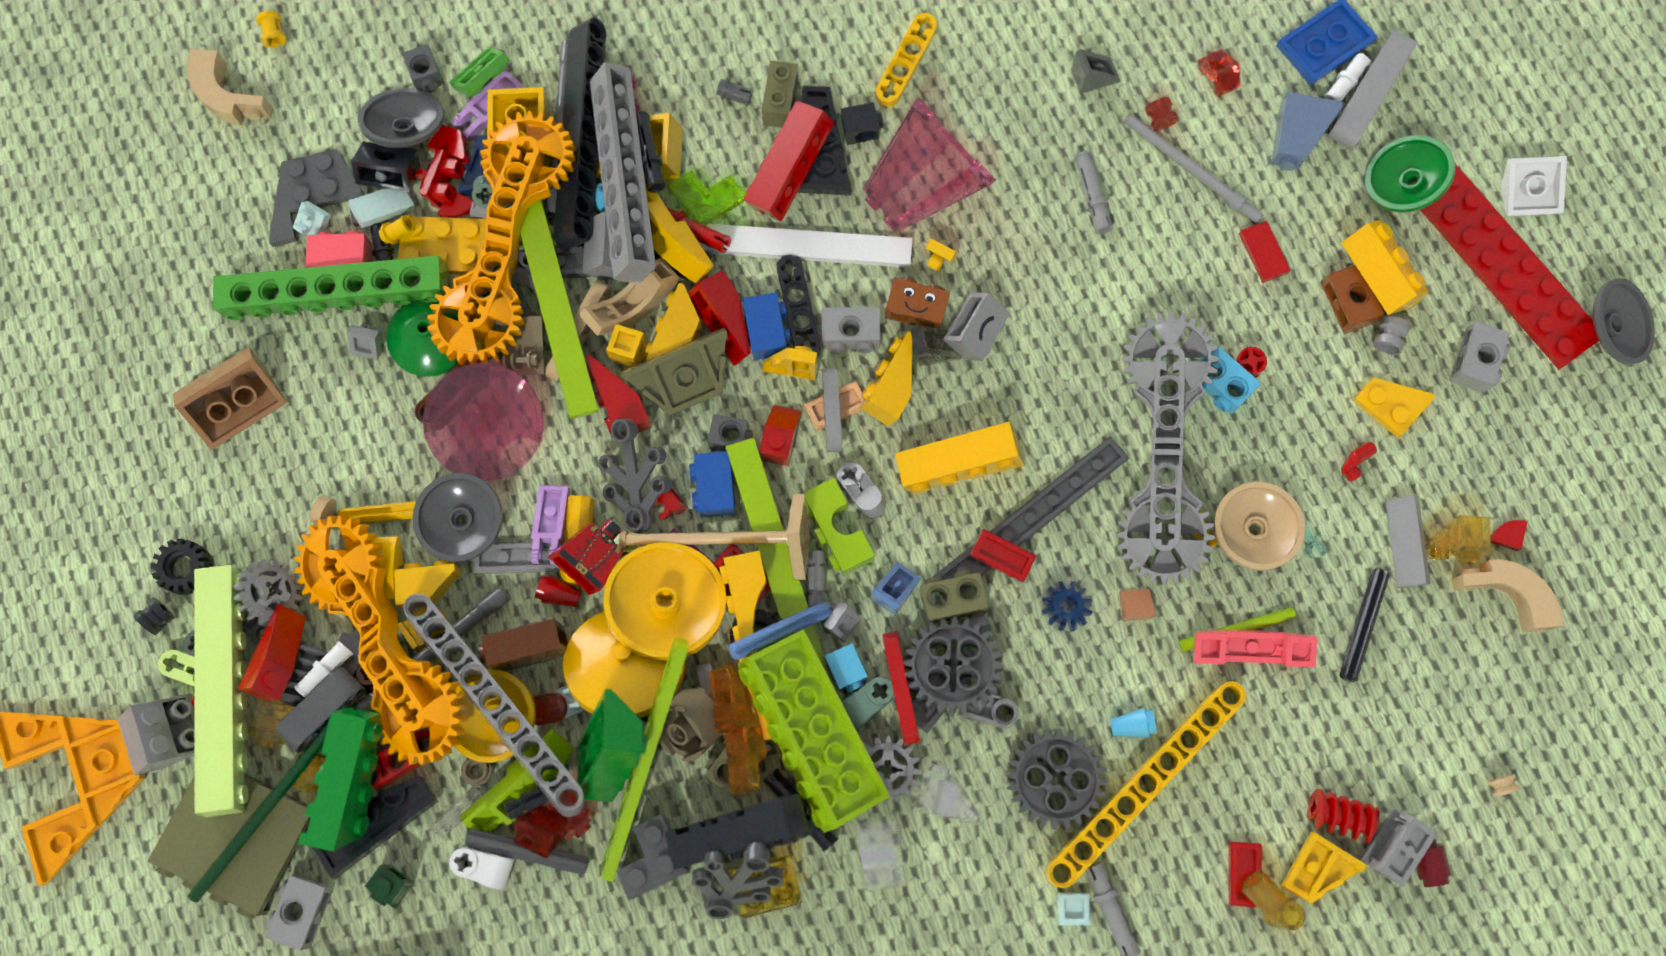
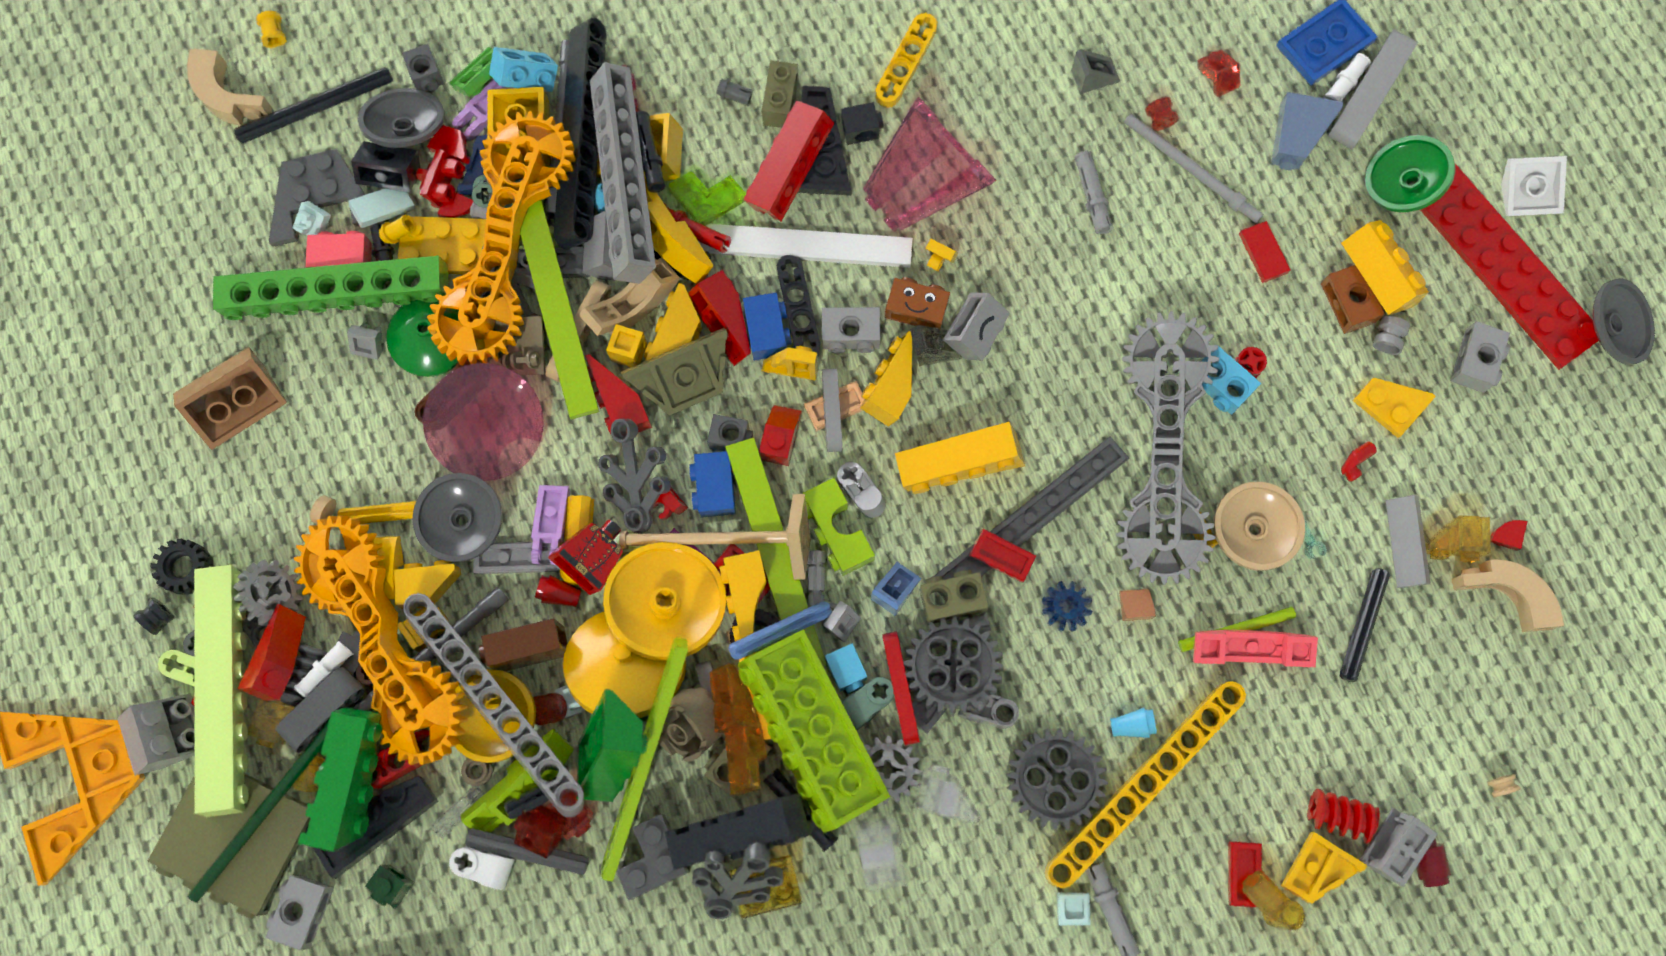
(313, 105): none -> black axle
(522, 69): none -> medium azure brick

